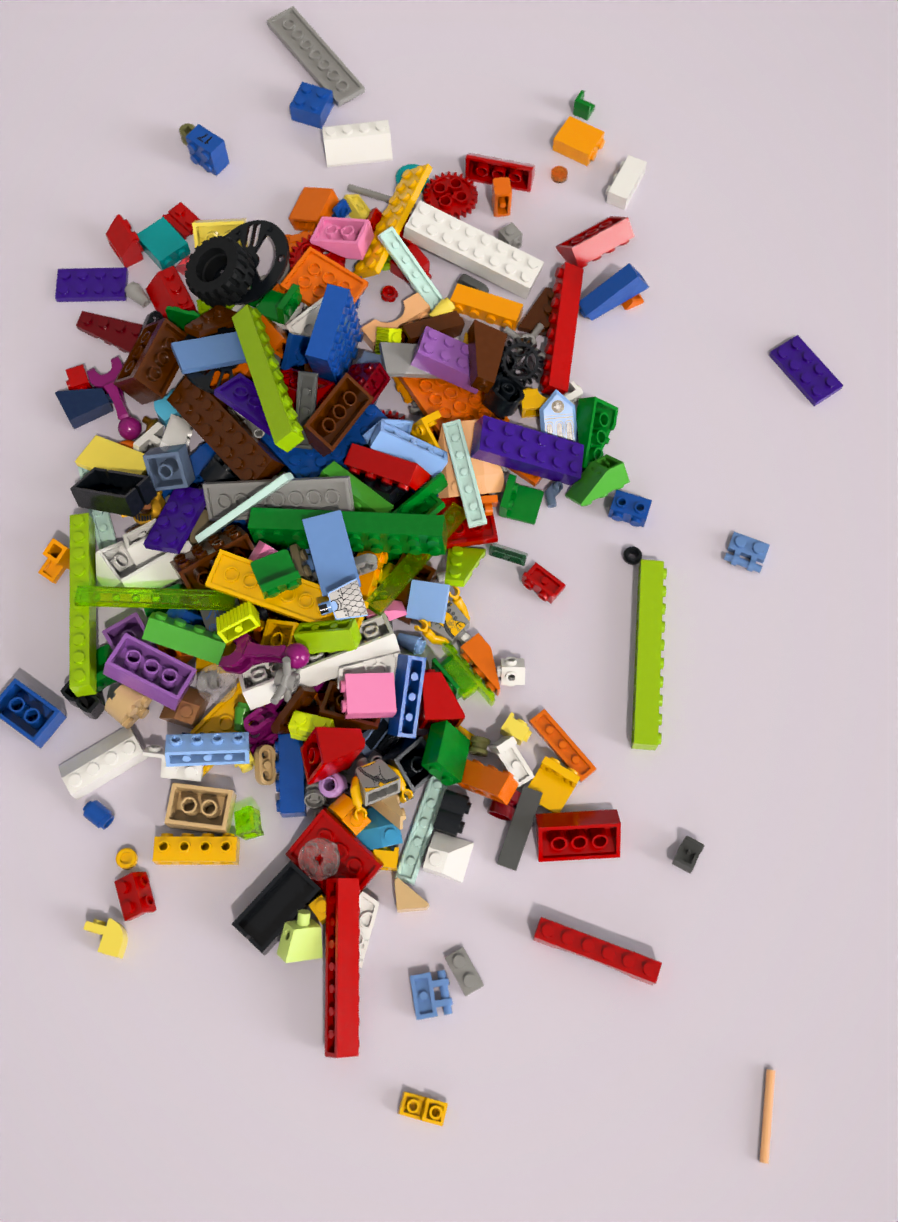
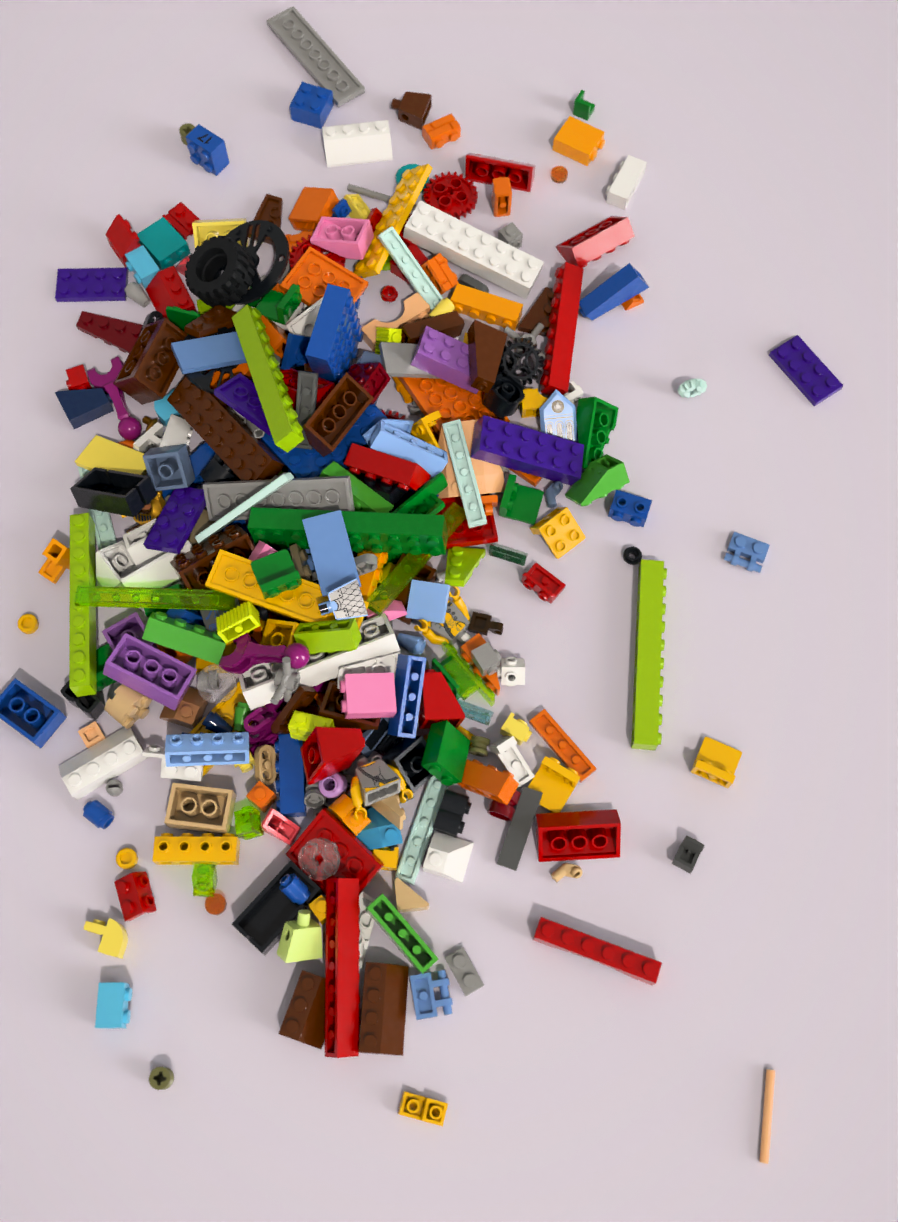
(28, 623): none -> yellow tile
(91, 734): none -> light nougat tile
(113, 1005): none -> medium azure brick
(114, 791): none -> light grey hinge
(142, 265): none -> medium azure brick
(165, 1079): none -> olive wheel
(204, 880): none -> clear neon green brick
(215, 905): none -> clear orange tile
(216, 723): none -> dark blue cone
(261, 796): none -> orange brick
(269, 211): none -> reddish brown wing
(280, 827): none -> coral slope
(294, 888): none -> blue brick
(306, 1011): none -> reddish brown slope
(383, 1009): none -> reddish brown slope
(401, 933): none -> bright green brick
(413, 108): none -> reddish brown torso
(440, 273): none -> orange brick
(441, 131): none -> orange brick
(475, 712): none -> clear light blue slope
(482, 623): none -> dark brown plate
(486, 659): none -> light grey brick
(559, 531): none -> yellow bracket
(567, 870): none -> tan arm
(692, 388): none -> light aqua gear
(716, 762): none -> yellow bracket

